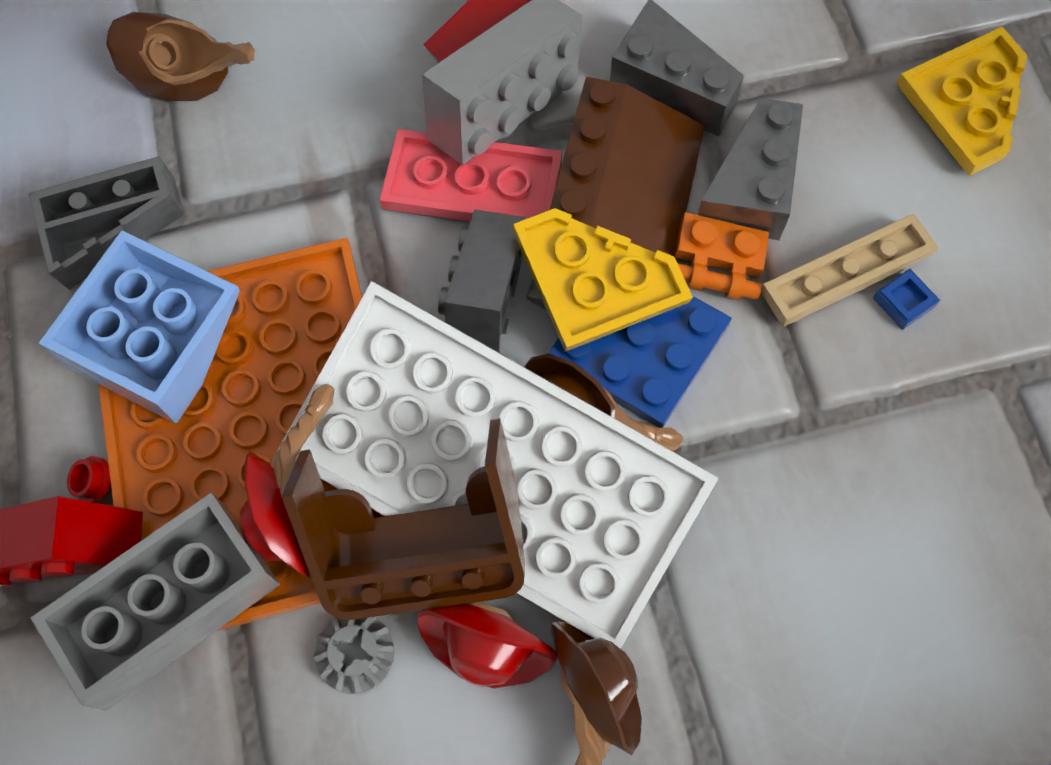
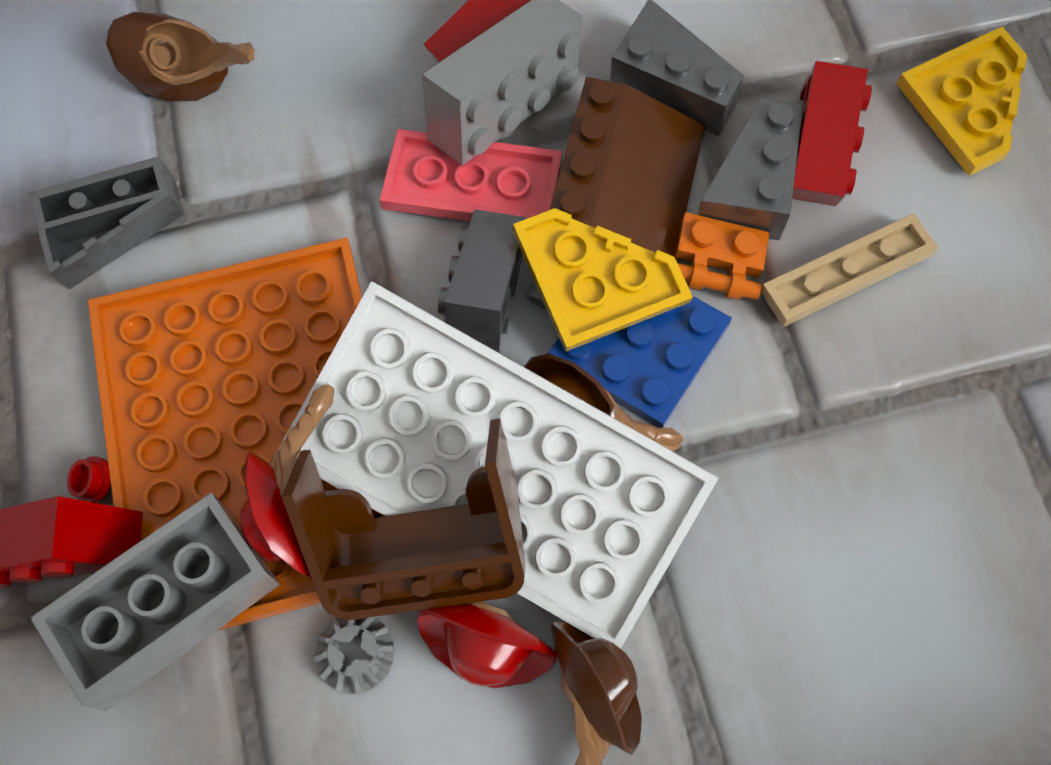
(144, 326): light blue slope -> none
(830, 132): none -> red wedge
(906, 299): blue tile -> none

